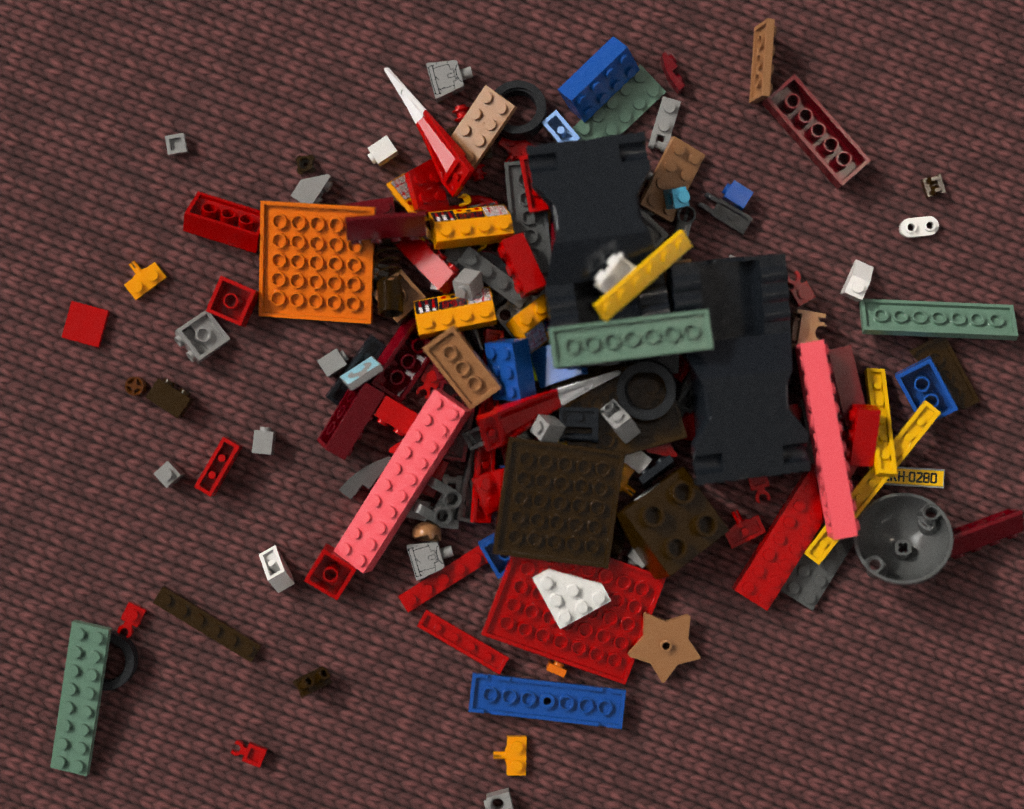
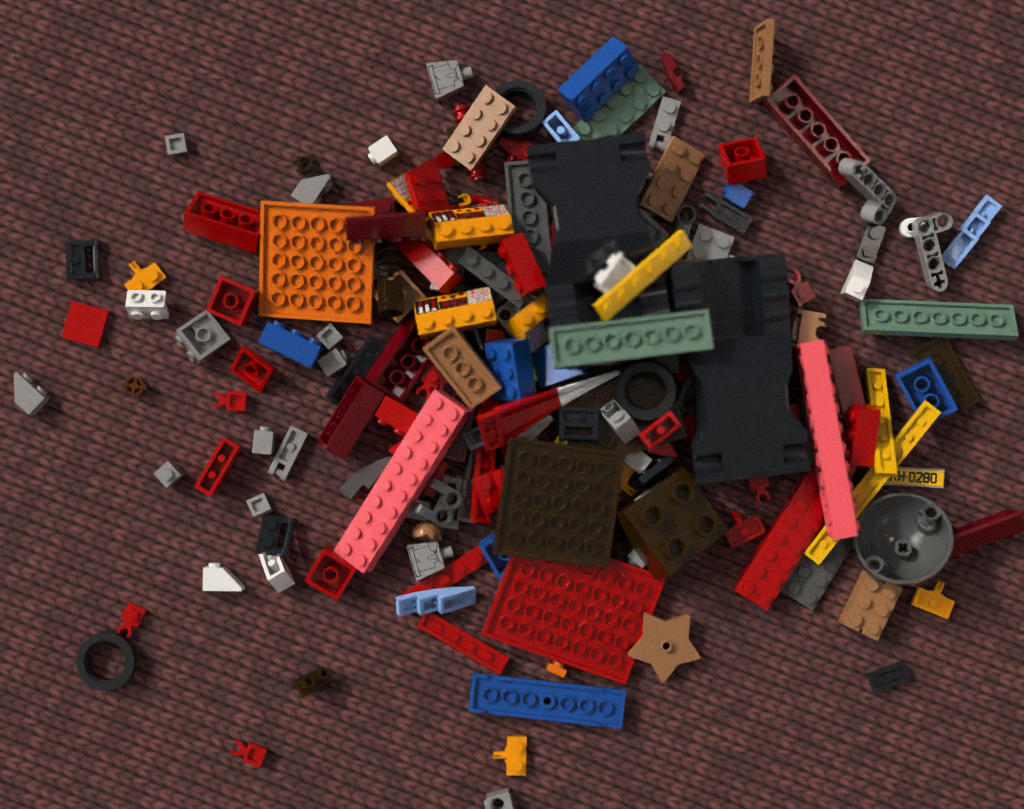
(27, 394): none -> light grey slope
(77, 259): none -> black plate
(80, 697): sand green plate -> none
(146, 304): none -> white bracket
(170, 398): dark brown brick -> none
(207, 623): dark brown plate -> none
(220, 579): none -> white slope
(234, 401): none -> red plate
(253, 368): none -> red slope
(259, 506): none -> light grey plate
(270, 536): none -> black plate
(288, 452): none -> light grey plate
(292, 344): none -> blue brick
(329, 336): none -> light grey plate
(361, 373): light grey tile -> none
(437, 599): none -> light blue slope
(447, 156): red plate -> none
(468, 284): light grey brick -> none
(534, 201): red plate -> none
(547, 428): light grey brick -> none
(569, 595): white plate -> none
(659, 430): none -> red brick
(679, 195): medium azure brick -> none
(709, 244): none -> light grey plate
(742, 160): none -> red brick
(869, 606): none -> medium nougat piece
(870, 243): none -> plate
(878, 195): none -> light grey beam
(887, 676): none -> black plate
(933, 186): dark brown tile -> none
(933, 600): none -> light orange plate
(934, 251): none -> light grey beam
(970, 231): none -> light blue slope

